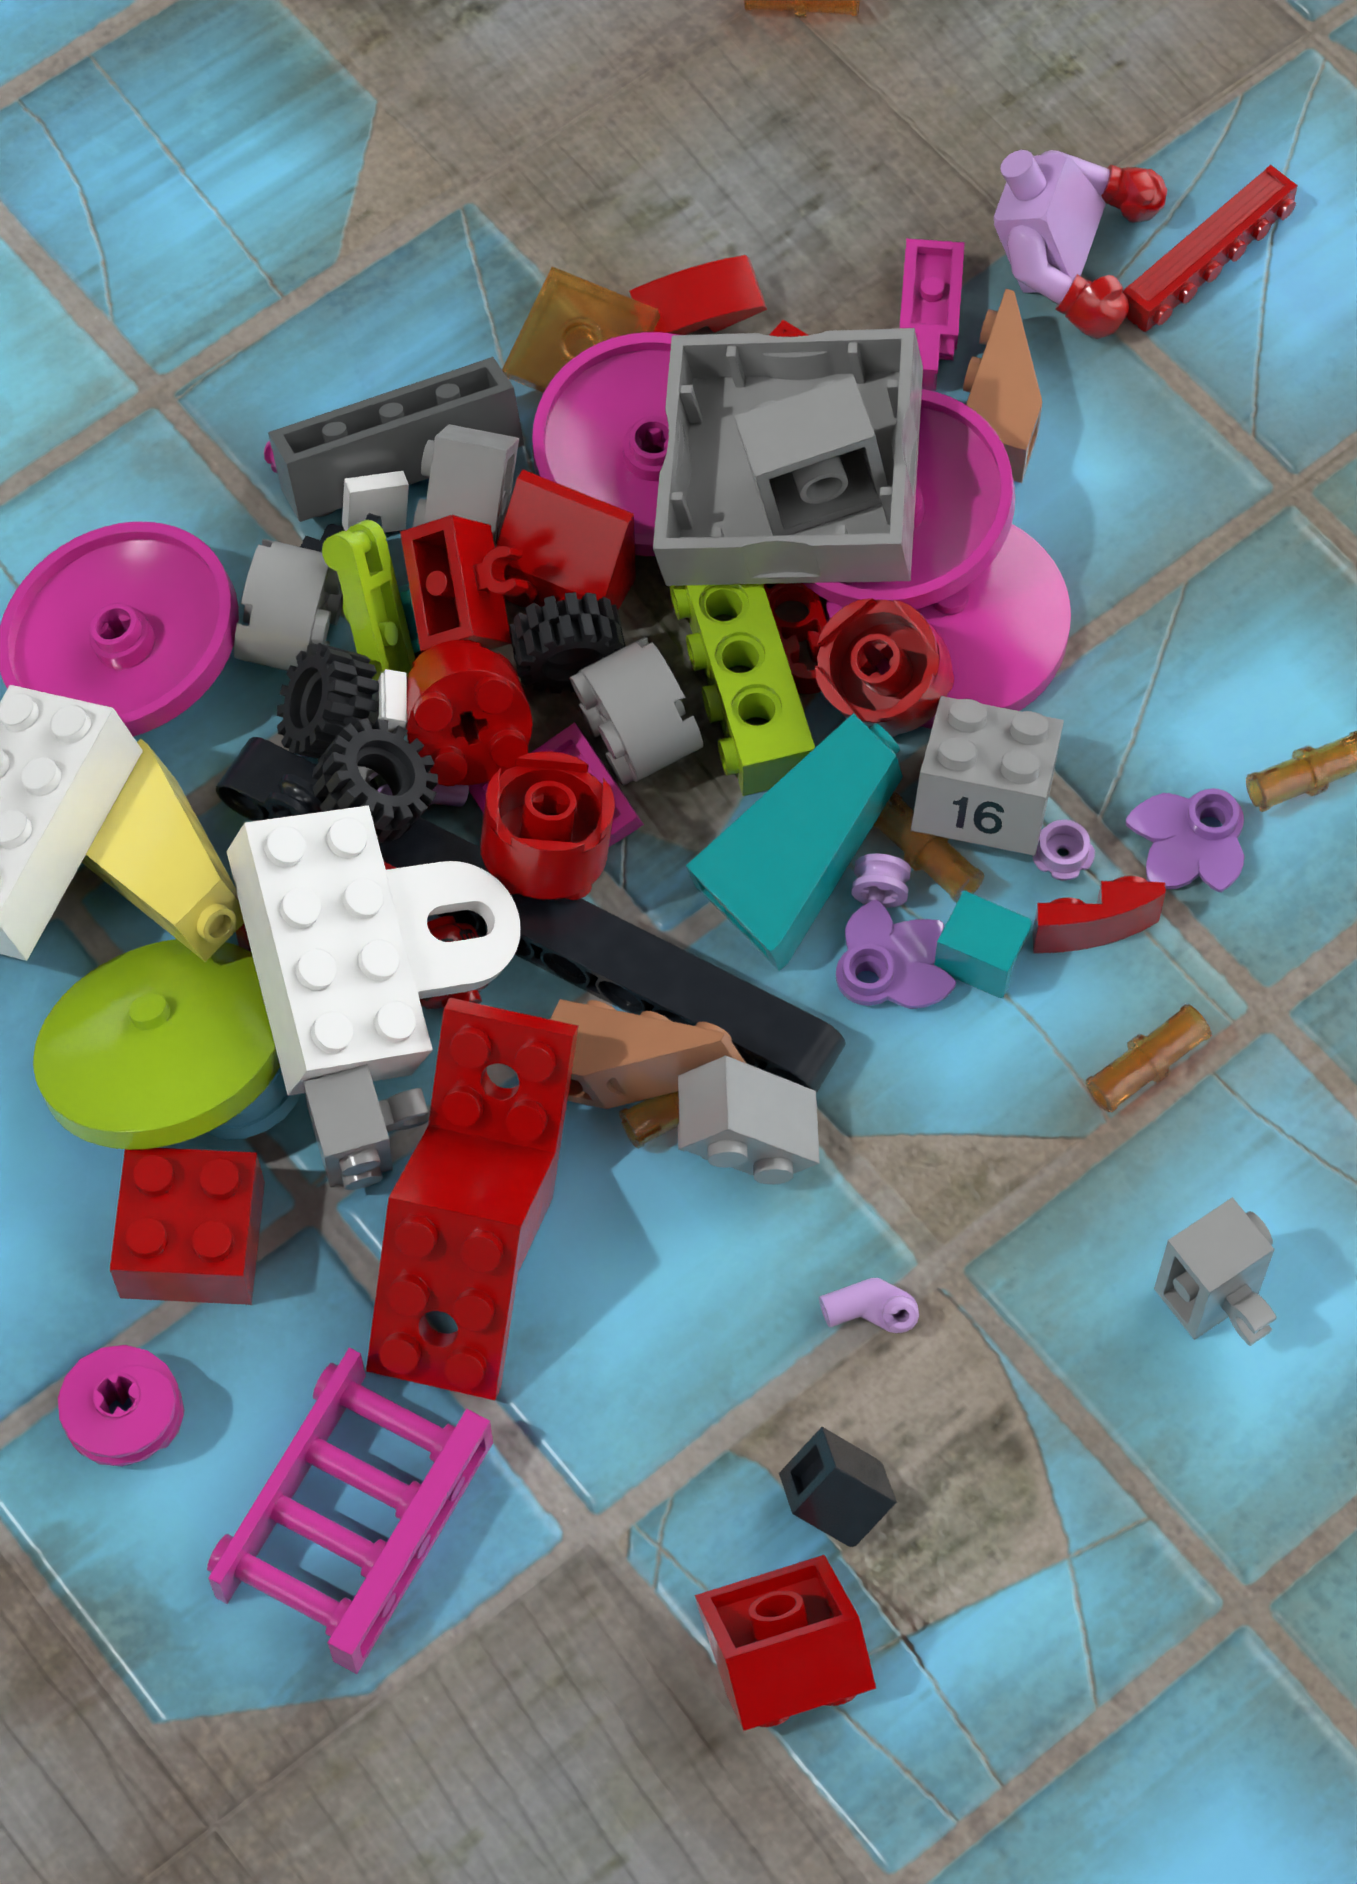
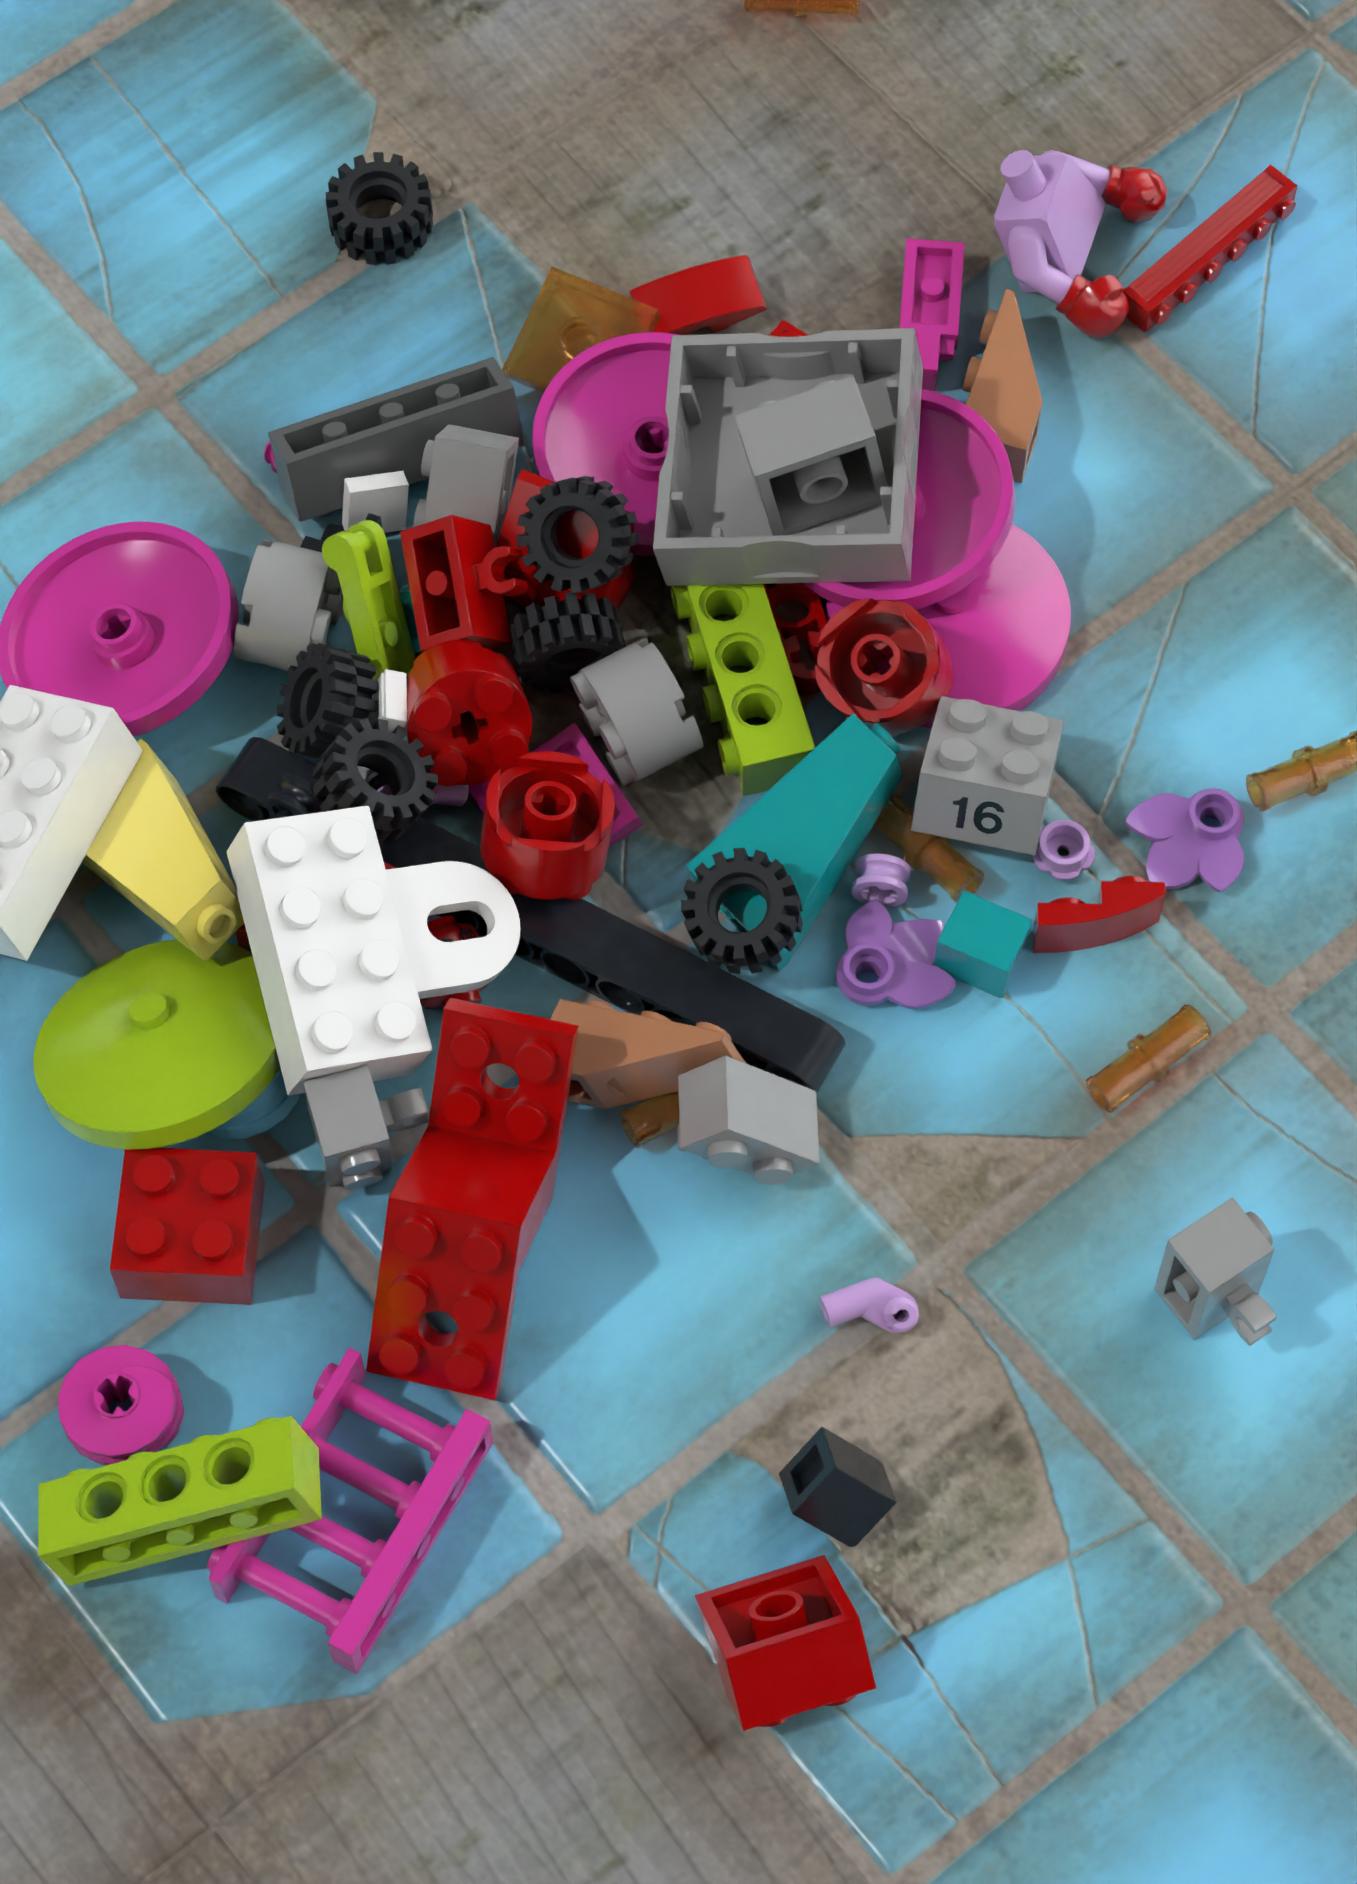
(179, 1500): none -> lime brick
(374, 182): none -> black tyre
(542, 541): none -> black tyre
(738, 874): none -> black tyre

